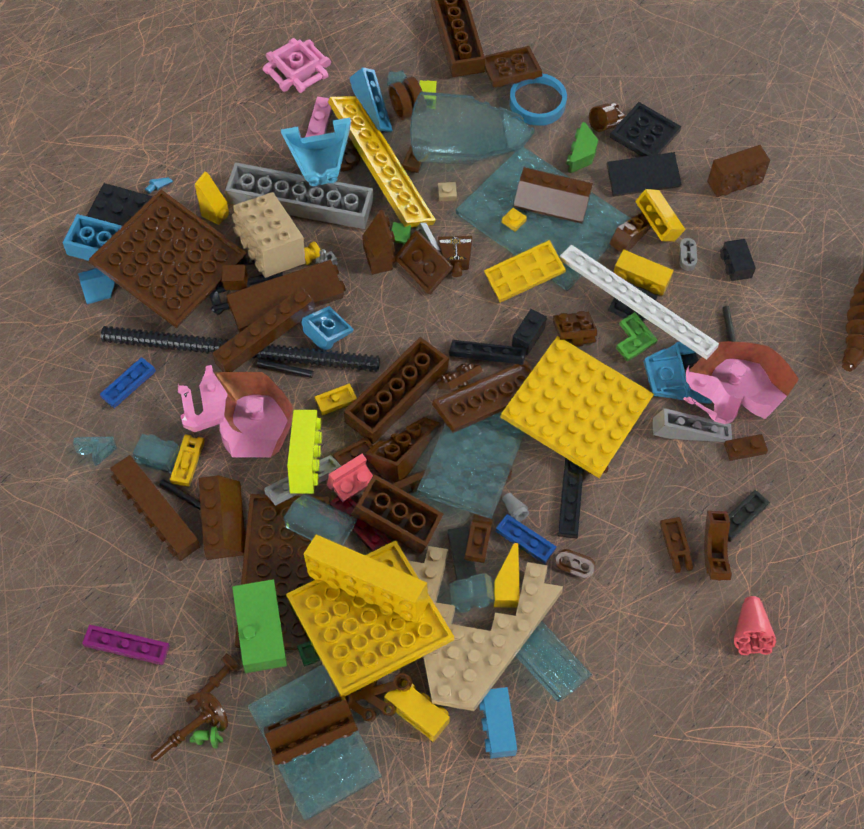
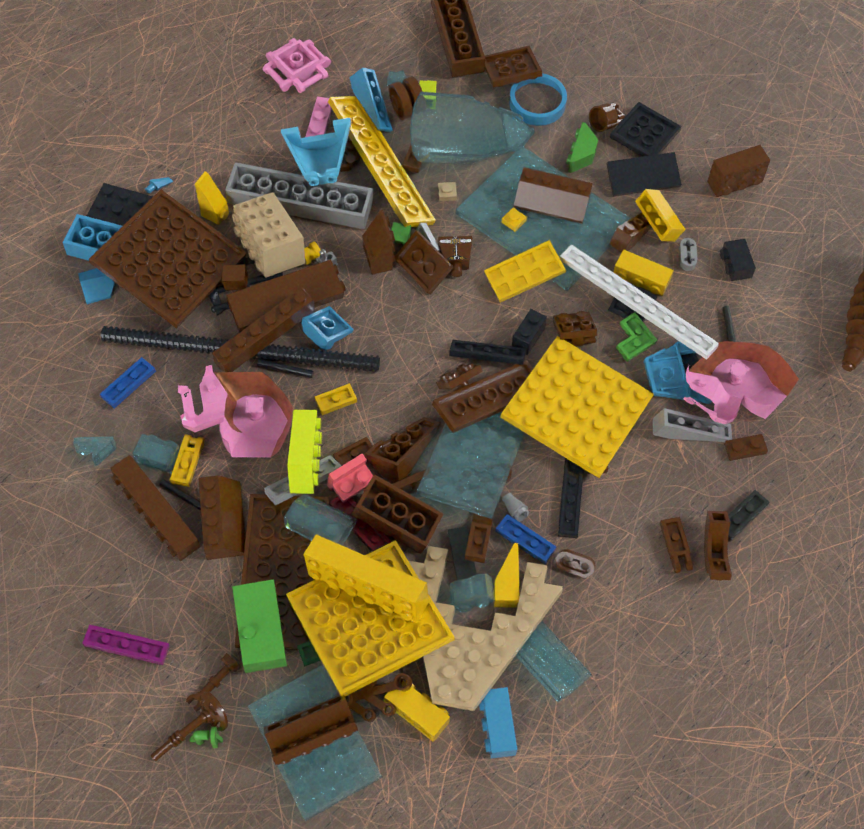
(396, 390): reddish brown brick -> none
(754, 629): coral cone -> none

